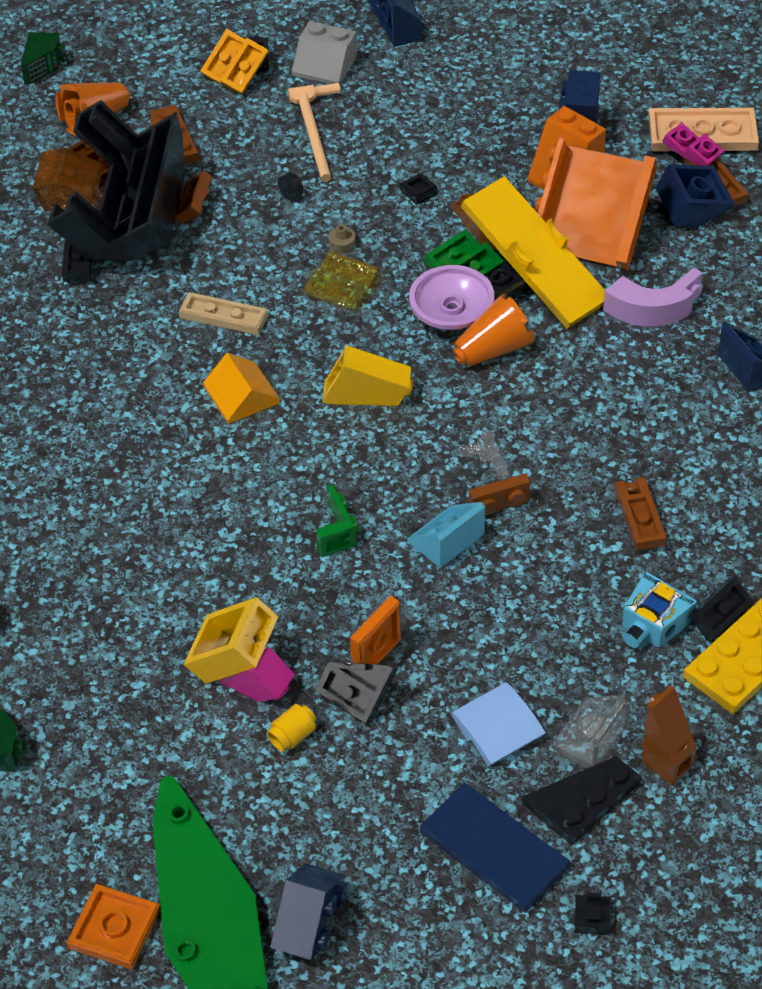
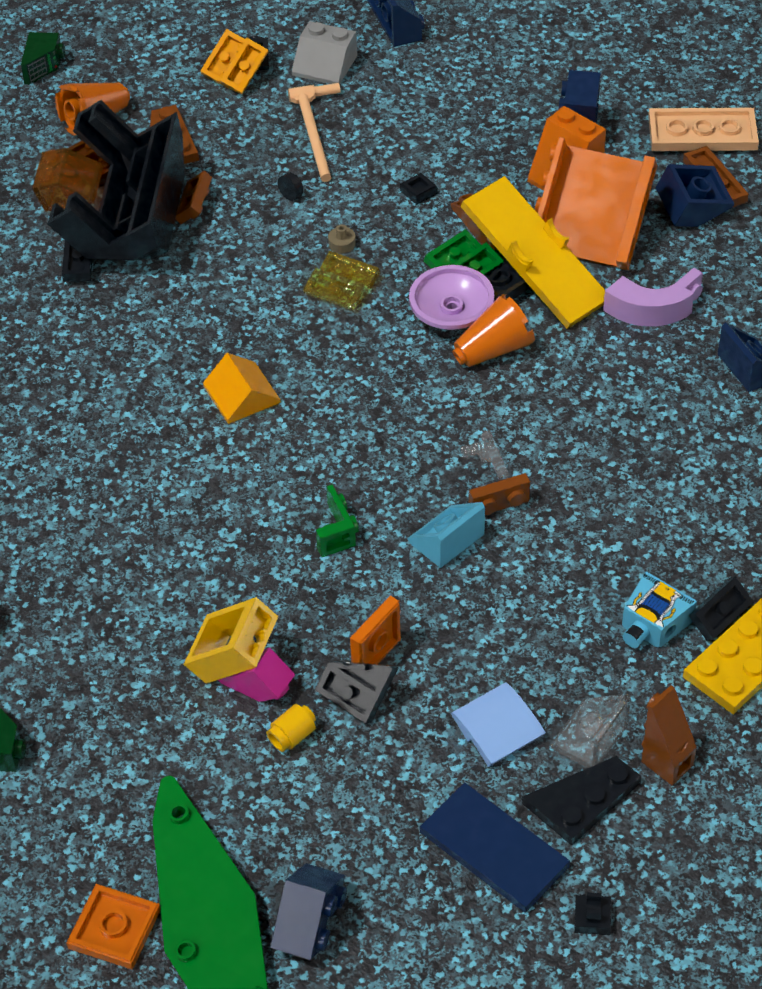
(223, 313): tan tile -> none
(366, 380): yellow slope -> none
(640, 514): dark orange plate -> none
(693, 148): dark pink slope -> none

